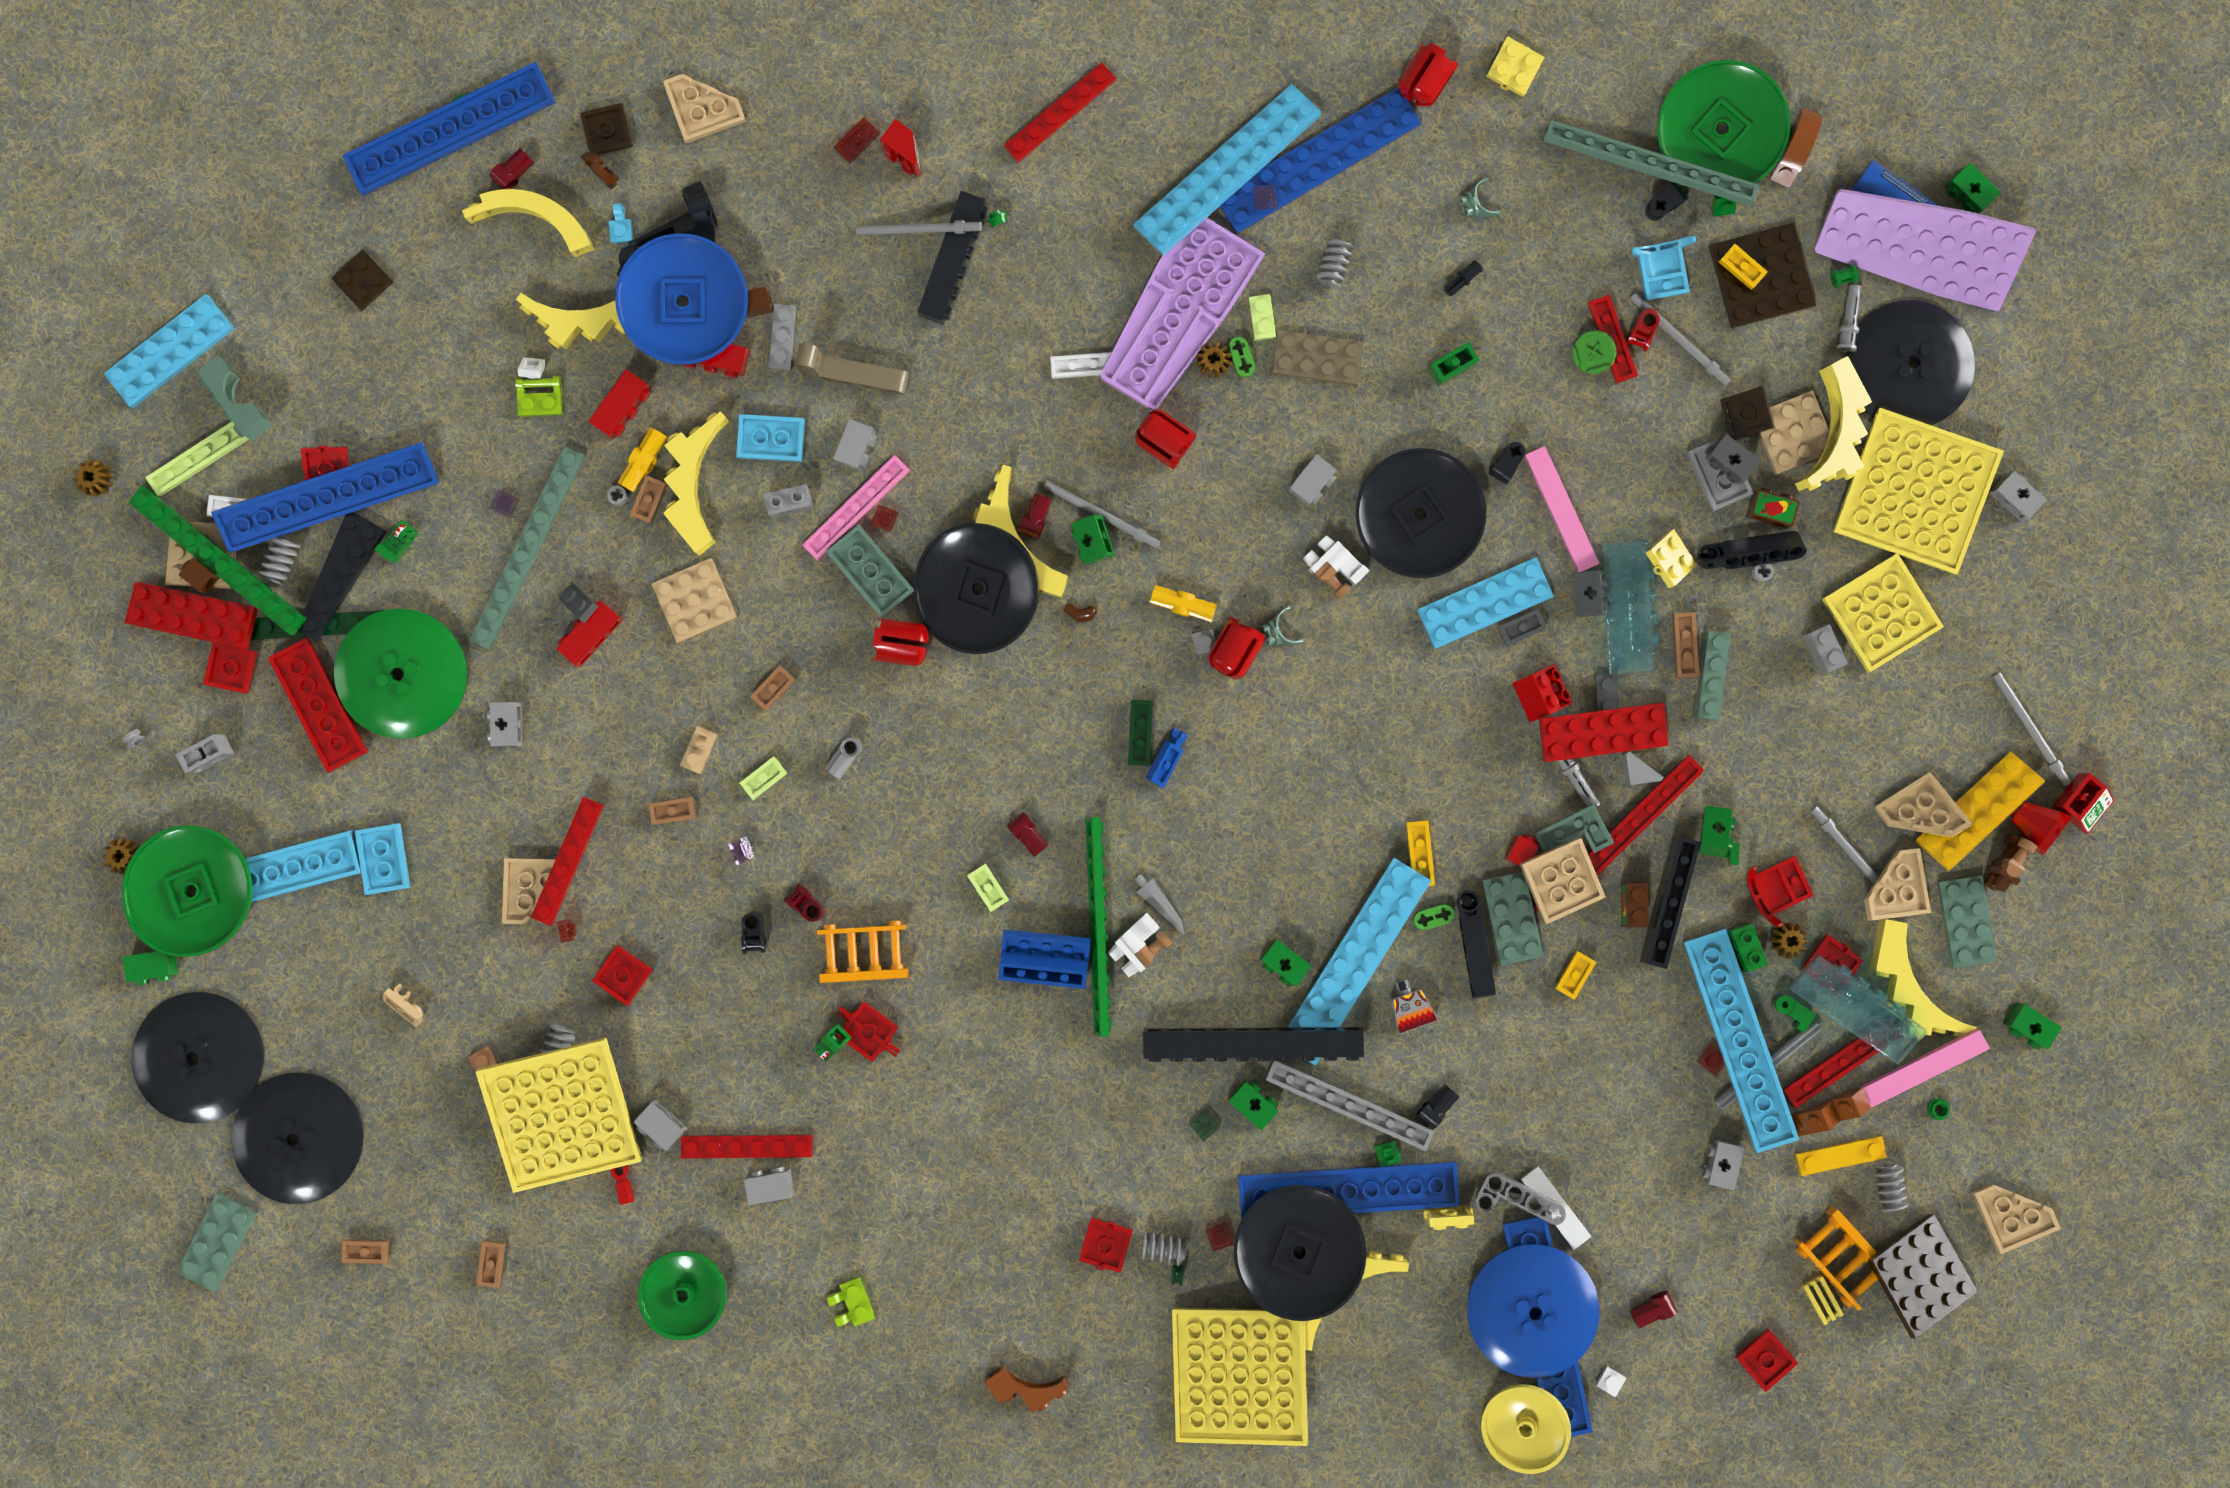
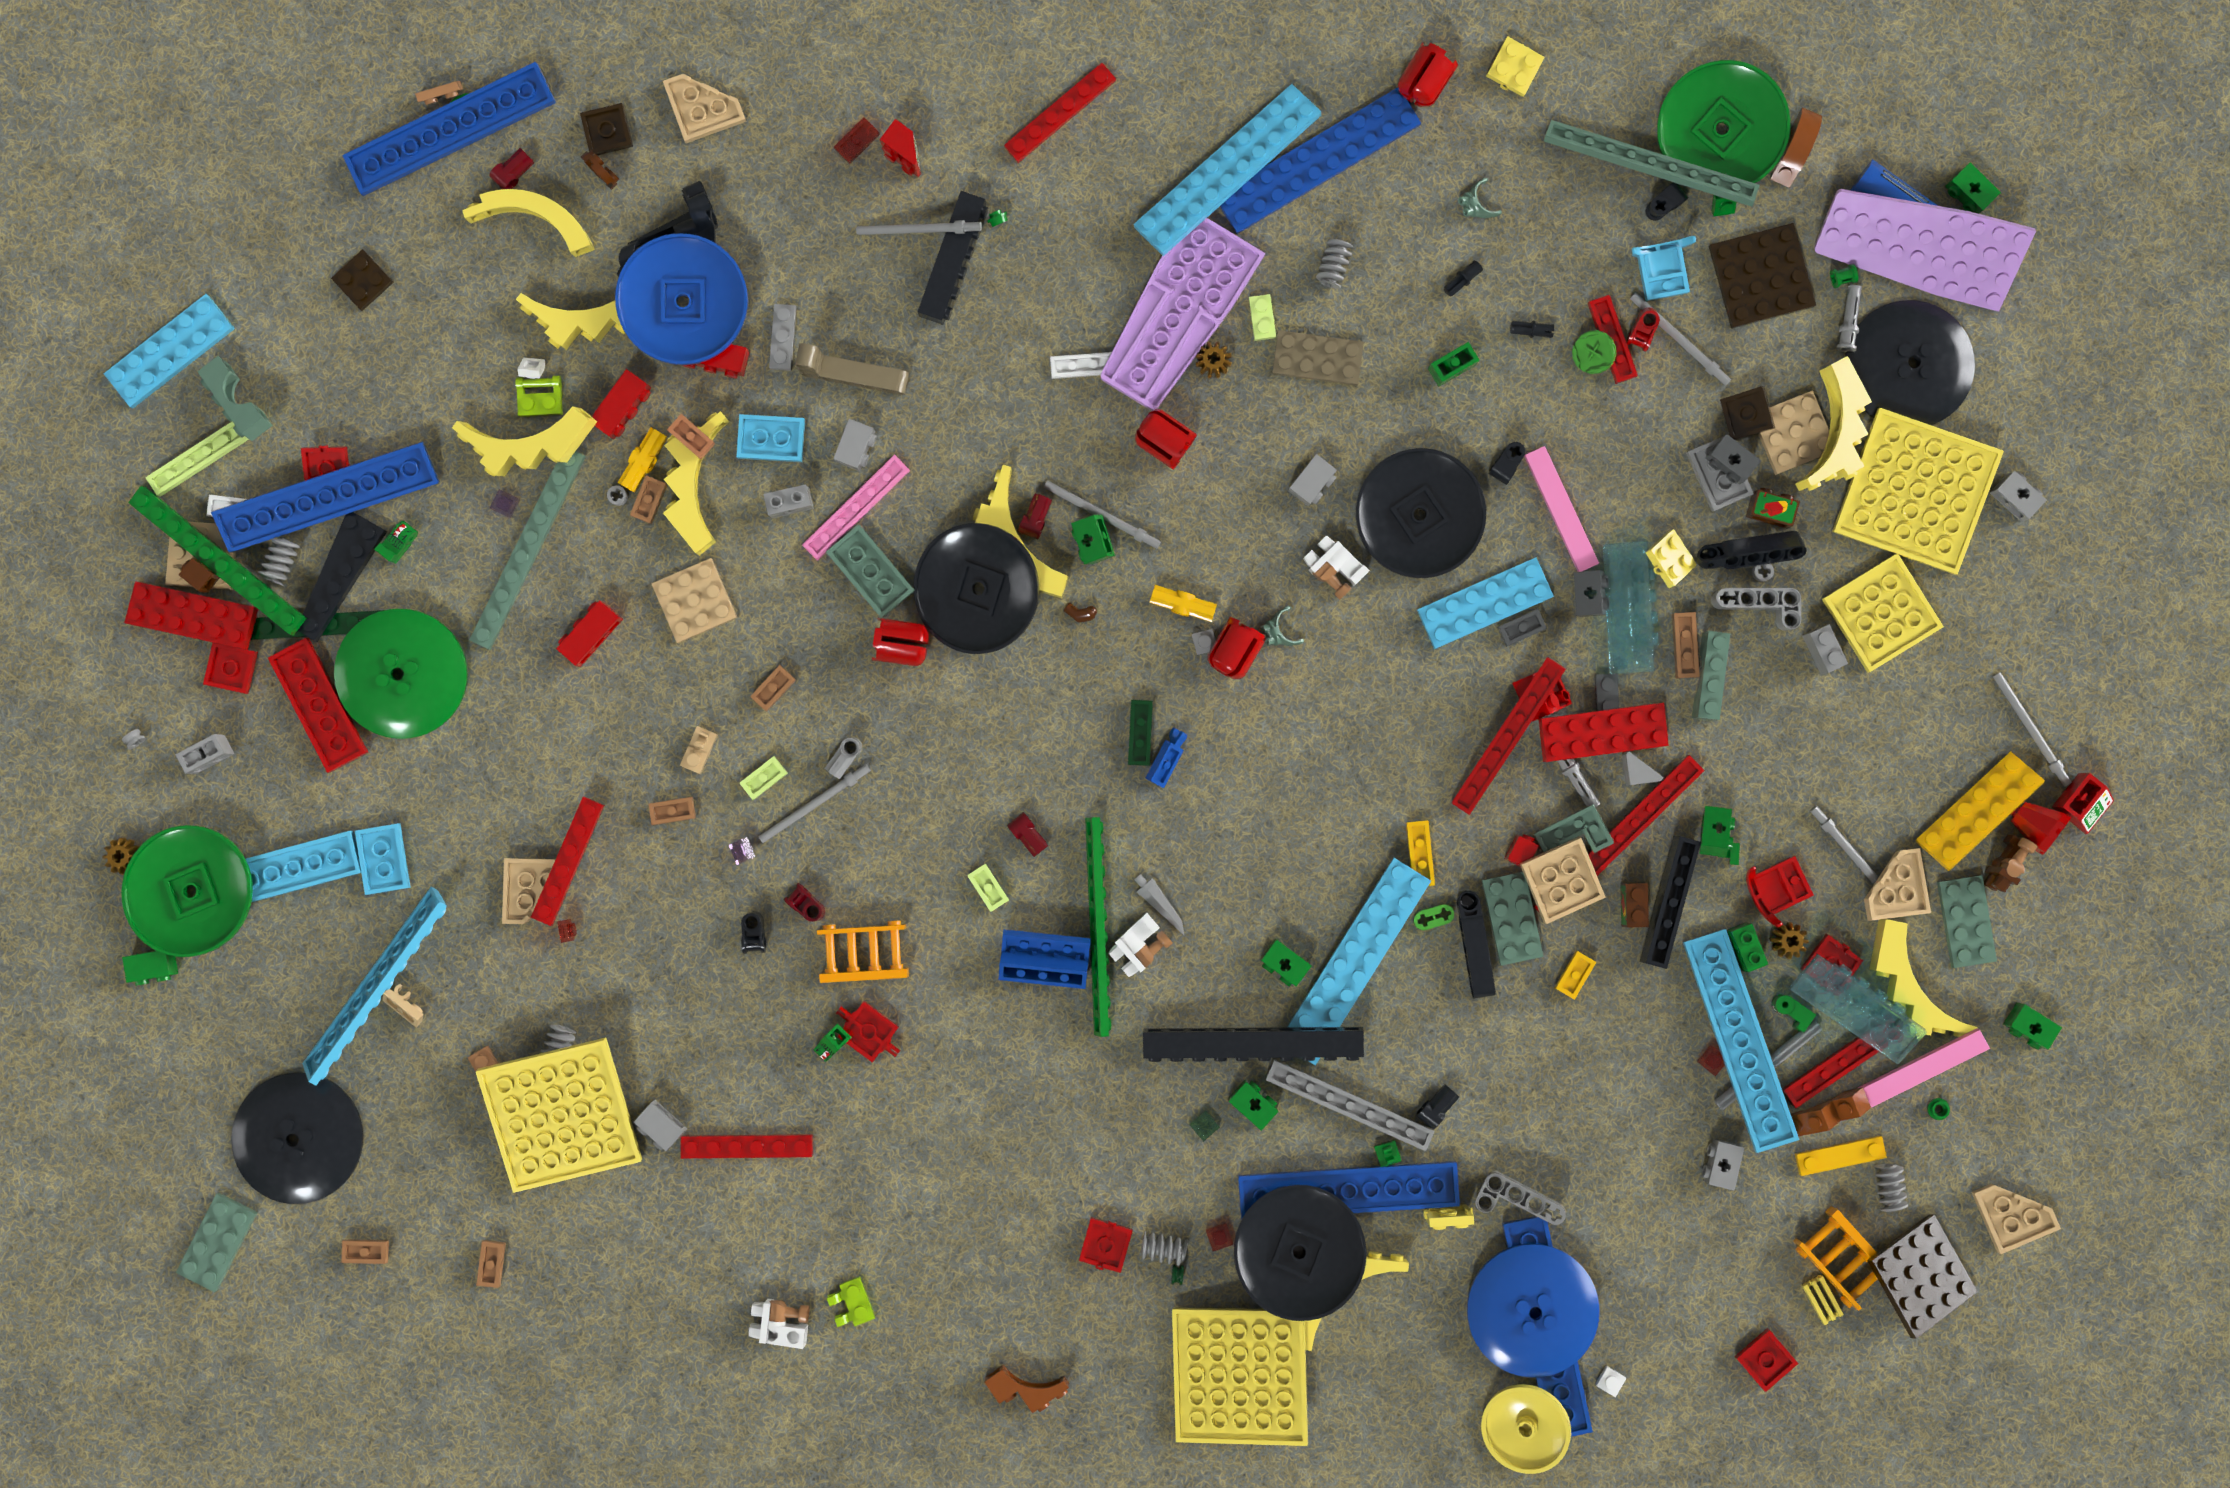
(100, 477): pearl gold gear -> none
(226, 1049): black dish -> none
(374, 985): none -> medium azure plate
(430, 96): none -> medium nougat plate
(506, 736): light grey brick -> none
(556, 442): none -> light yellow arch
(578, 602): dark grey plate -> none
(620, 228): medium azure plate -> none
(622, 975): red plate -> none
(623, 1185): red bar -> none
(682, 1295): green dish -> none
(691, 436): none -> nougat plate
(759, 302): reddish brown brick -> none
(769, 1186): light grey brick -> none
(774, 1327): none -> white hips
(849, 780): none -> light grey bar
(884, 518): clear red plate -> none
(1236, 358): bright green beam -> none
(1264, 197): clear purple plate -> none
(1410, 1008): torso -> none
(1508, 735): none -> red plate
(1531, 329): none -> black axle
(1571, 1227): white tile -> none
(1657, 1308): dark red piece -> none
(1743, 266): yellow plate -> none
(1756, 603): none -> light grey beam
(1924, 808): tan plate -> none

